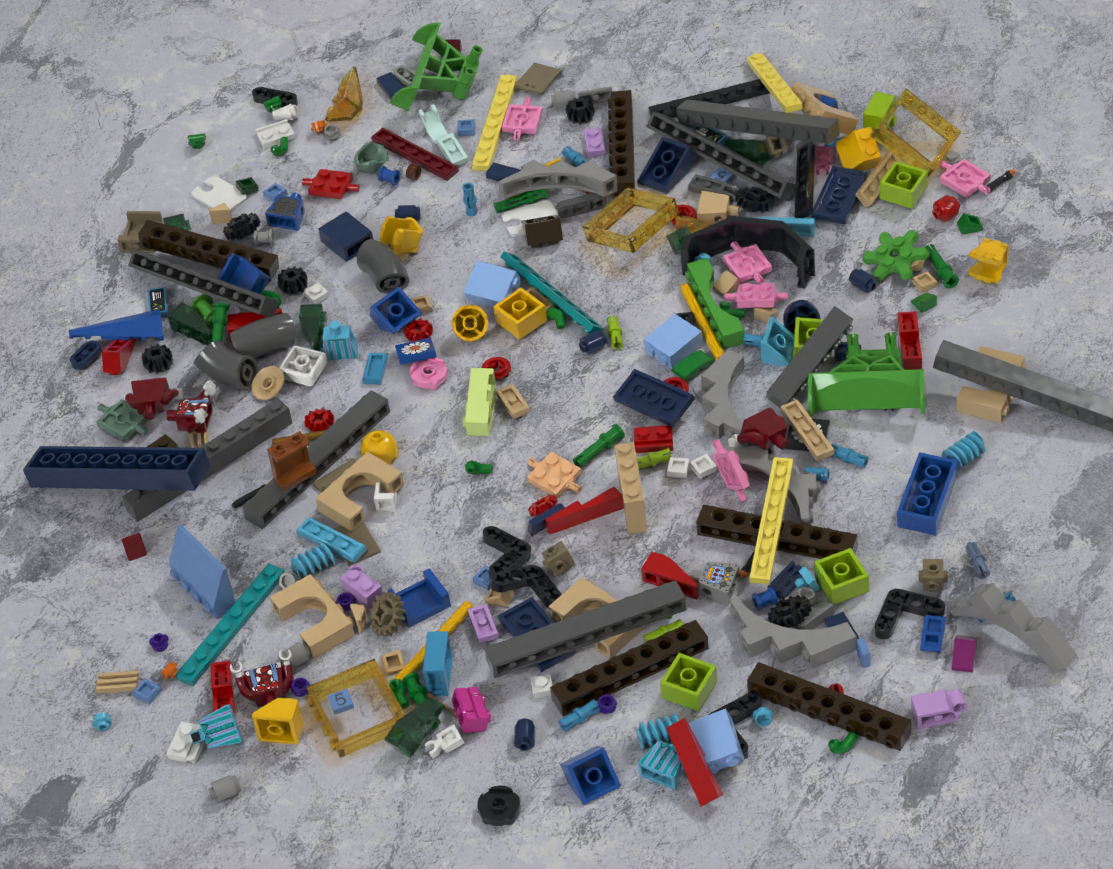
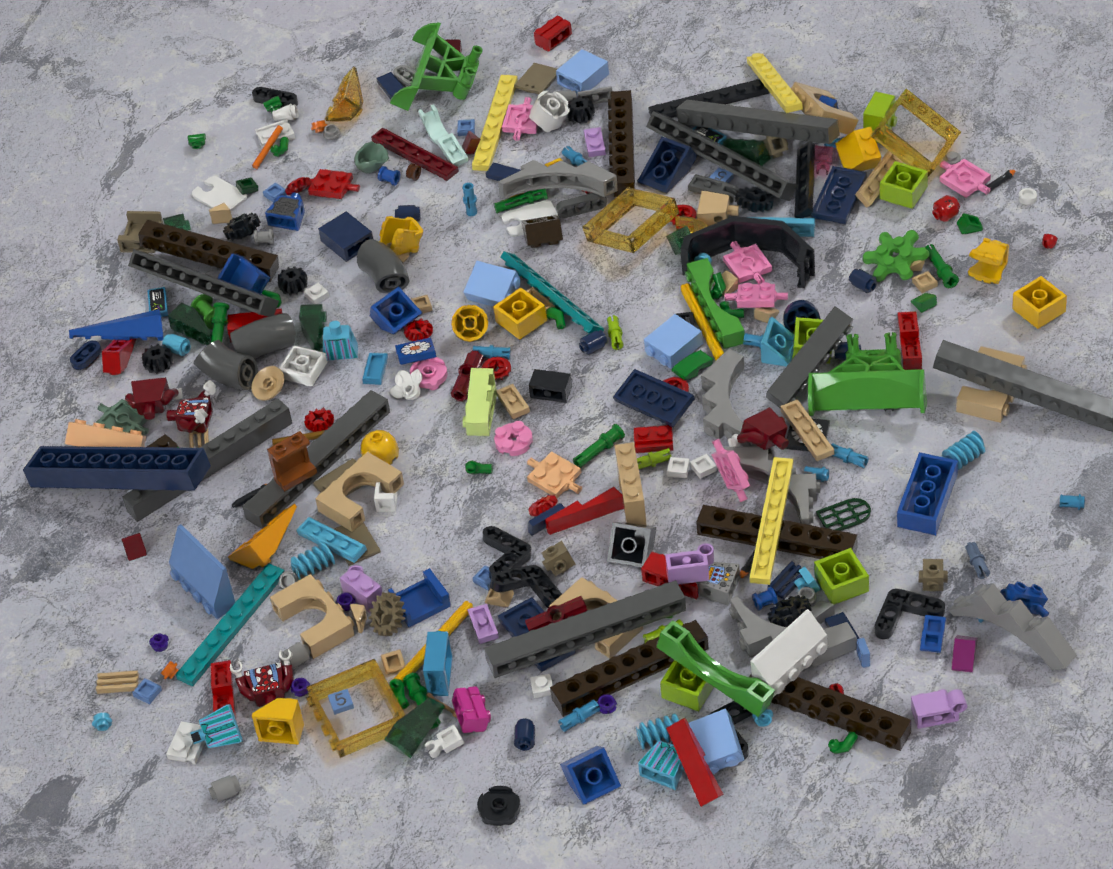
(97, 436): none -> light nougat wedge
(177, 344): none -> medium azure brick
(264, 542): none -> light orange wedge
(267, 147): none -> orange bar
(298, 185): none -> red gear
(407, 385): none -> white plate
(461, 386): none -> dark red piece
(470, 143): none -> dark red slope
(491, 351): none -> dark azure pin
(513, 430): none -> bright pink plate
(549, 110): none -> white brick
(550, 385): none -> black brick
(552, 33): none -> red brick
(570, 608): none -> dark red piece
(582, 72): none -> light blue brick
(630, 543): none -> black slope
(691, 565): none -> lavender hinge
(719, 286): none -> green arm
(744, 690): none -> bright green arch
(790, 652): none -> white slope
(841, 520): none -> dark green window
(1027, 196): none -> white tile
(1031, 596): none -> blue brick
(1039, 302): none -> yellow brick
(1049, 241): none -> red hinge
(1072, 501): none -> dark azure pin

